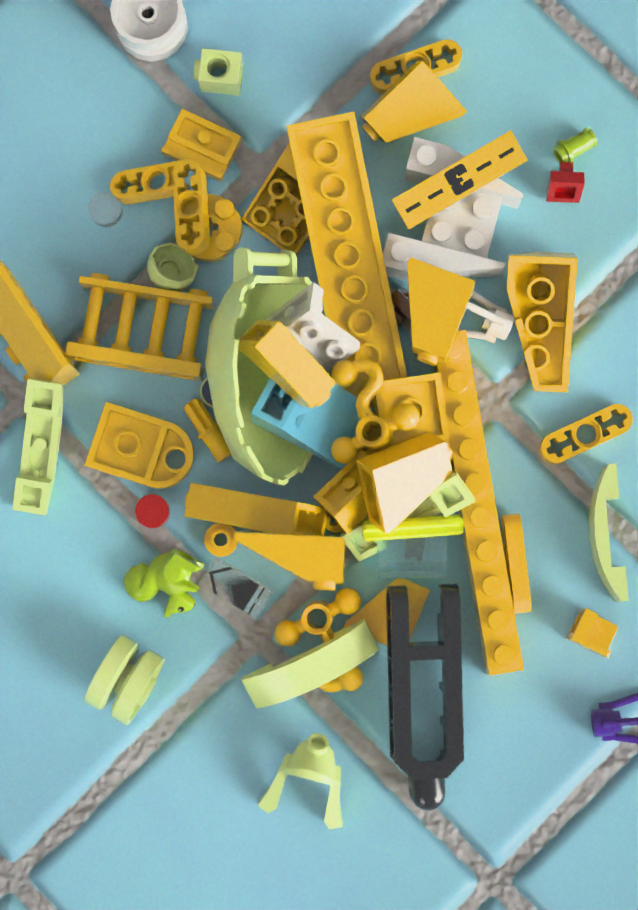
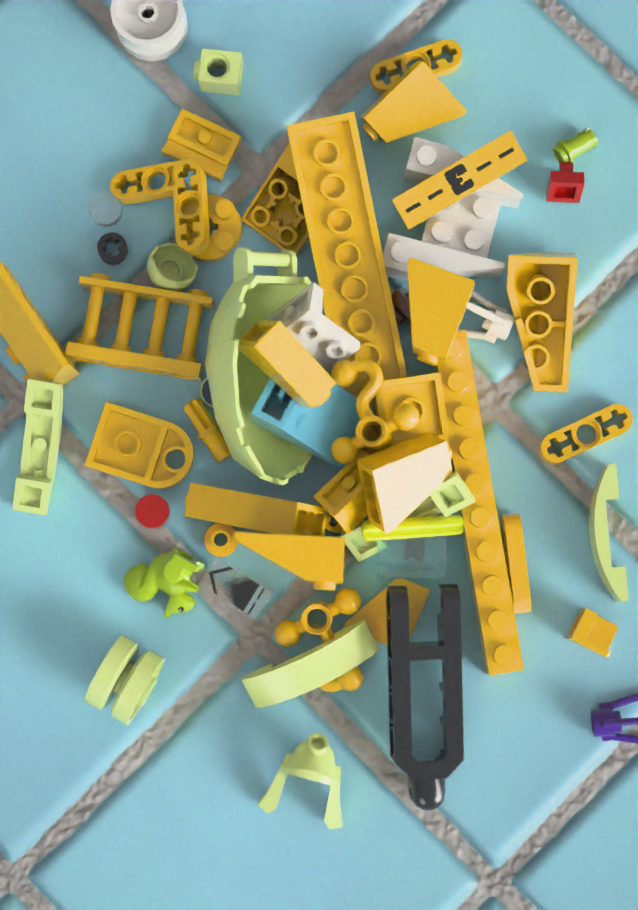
(102, 247): none -> black bush

